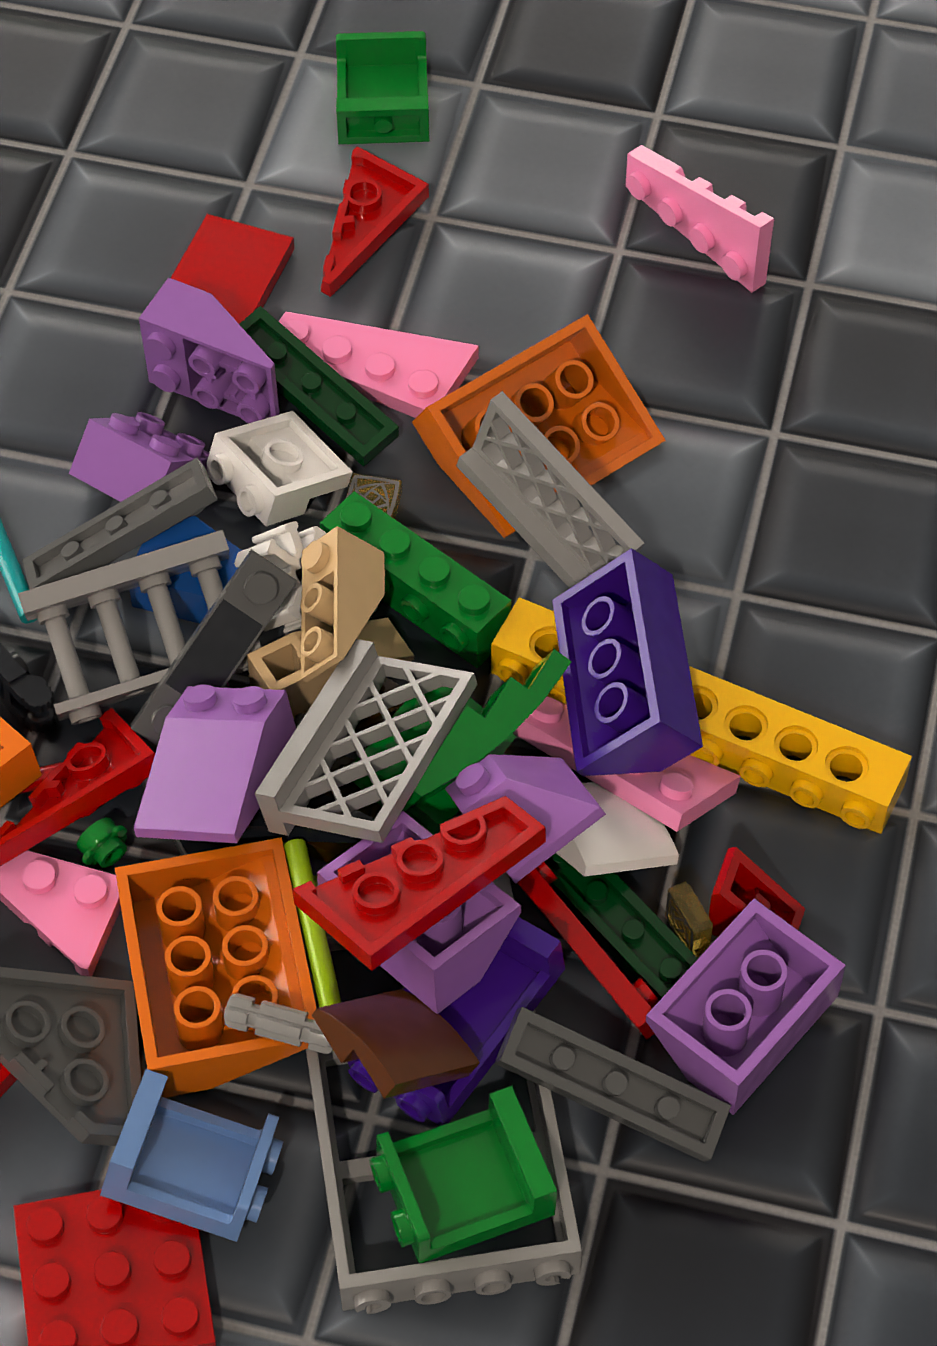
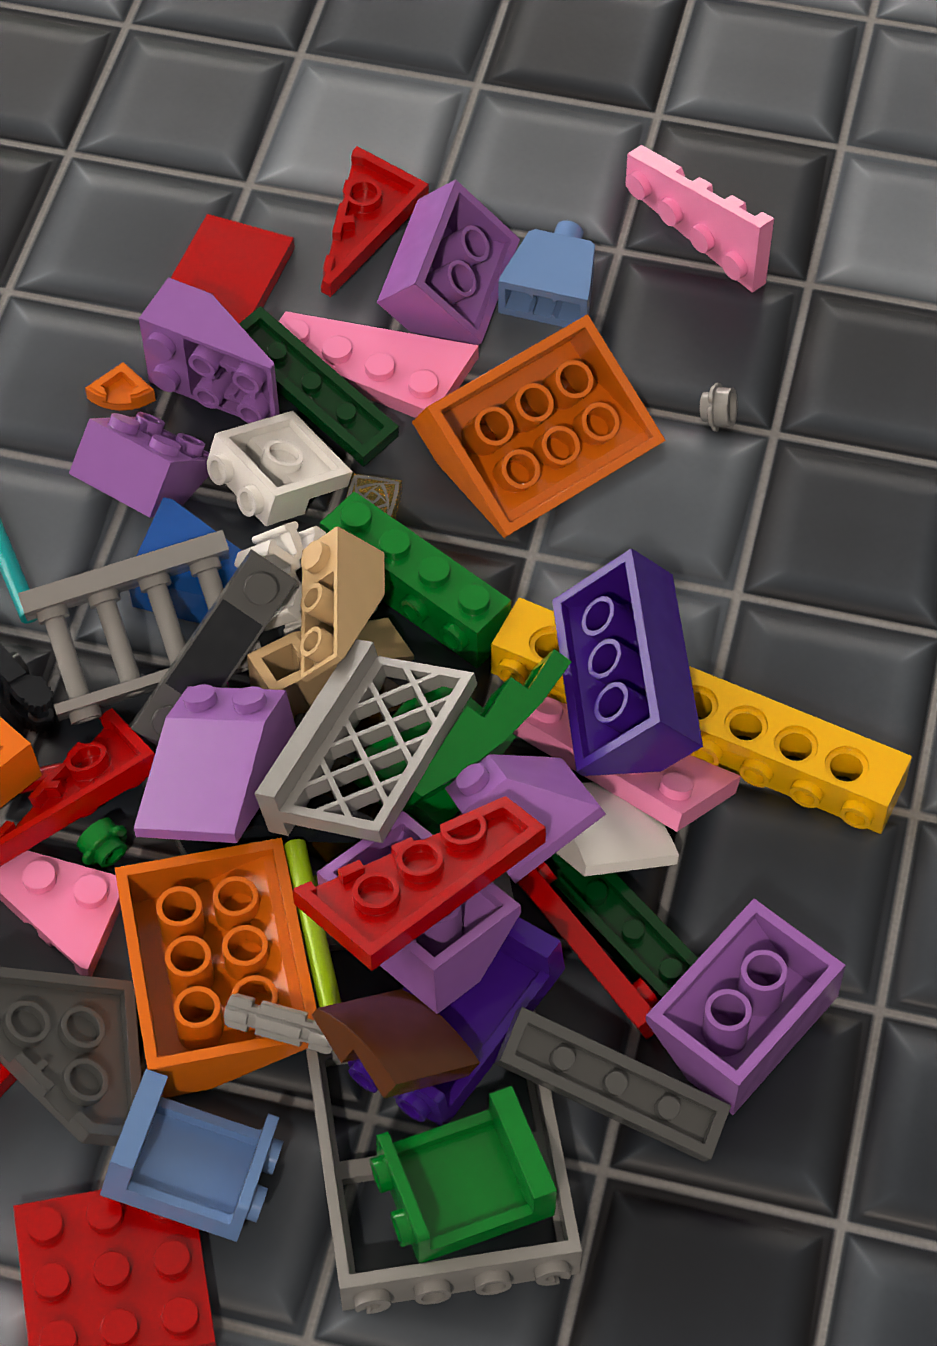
(120, 390): none -> orange tile
(123, 526): dark grey plate -> none
(382, 87): green panel -> none
(448, 267): none -> medium lavender slope
(526, 498): light grey fence -> none
(549, 277): none -> medium blue torso
(688, 918): clear yellow tile -> none
(719, 407): none -> light grey plate
(742, 882): red slope -> none

